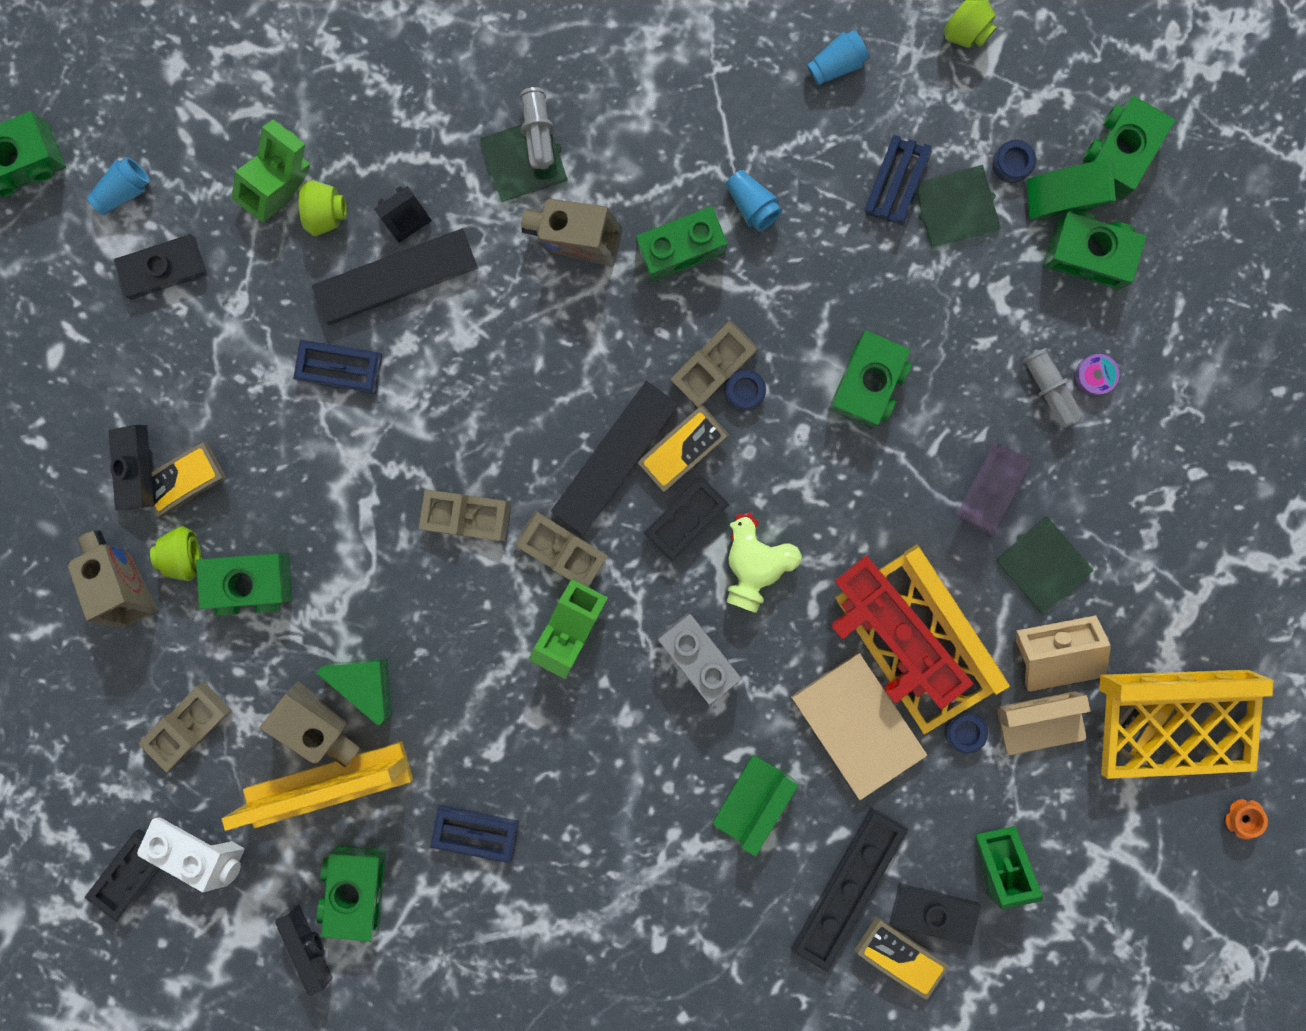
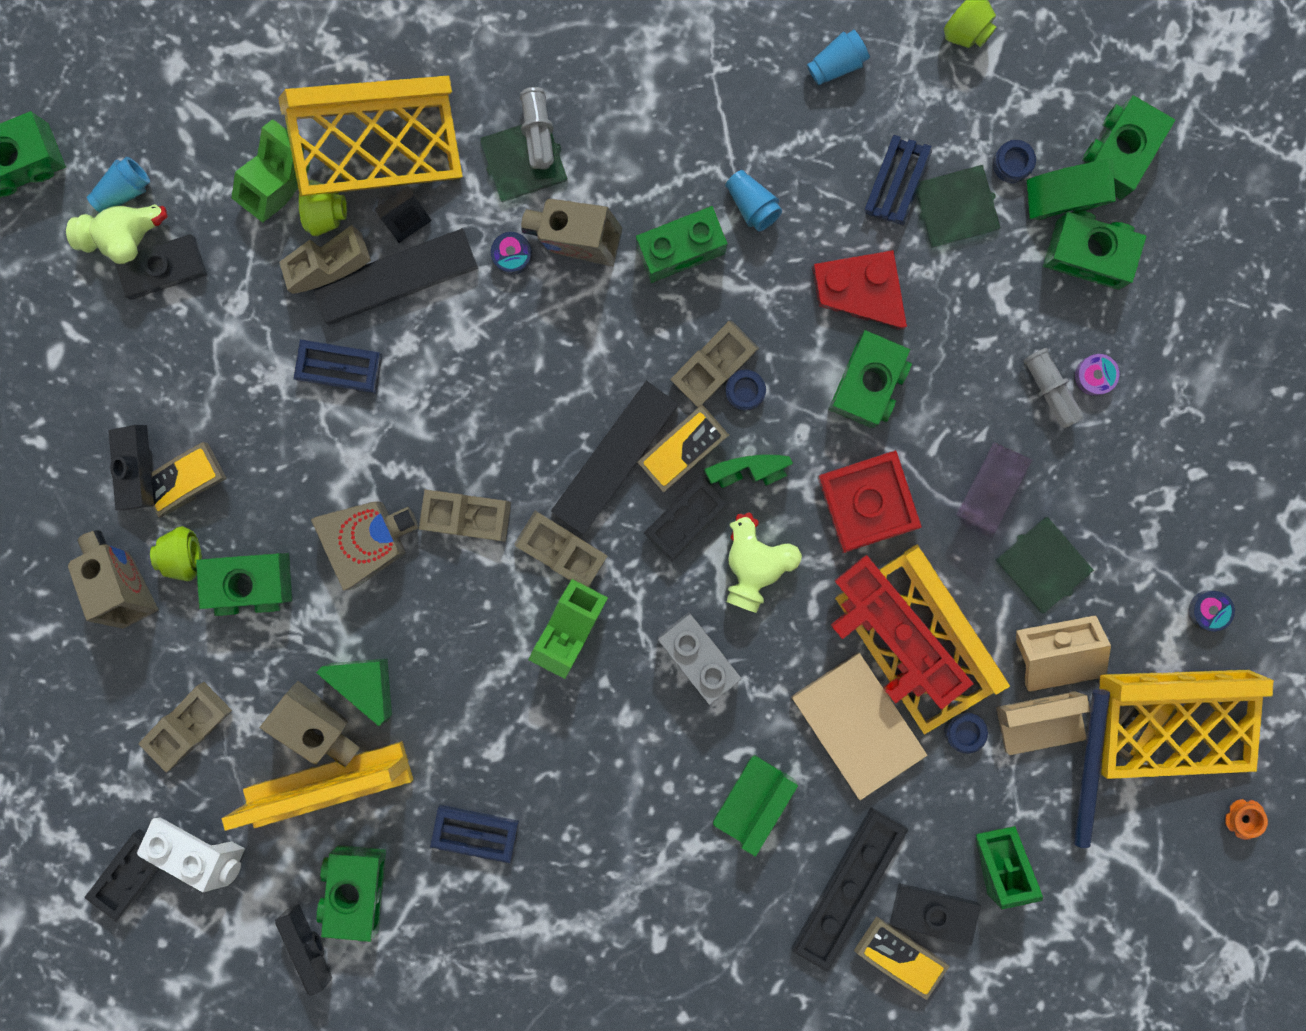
(114, 230): none -> yellowish green animal
(318, 266): none -> dark tan slope
(363, 540): none -> dark tan torso
(370, 98): none -> yellow fence
(511, 253): none -> tile
(764, 467): none -> green slope
(863, 287): none -> red wing
(869, 501): none -> red plate
(1091, 768): none -> dark blue bar
(1211, 610): none -> tile

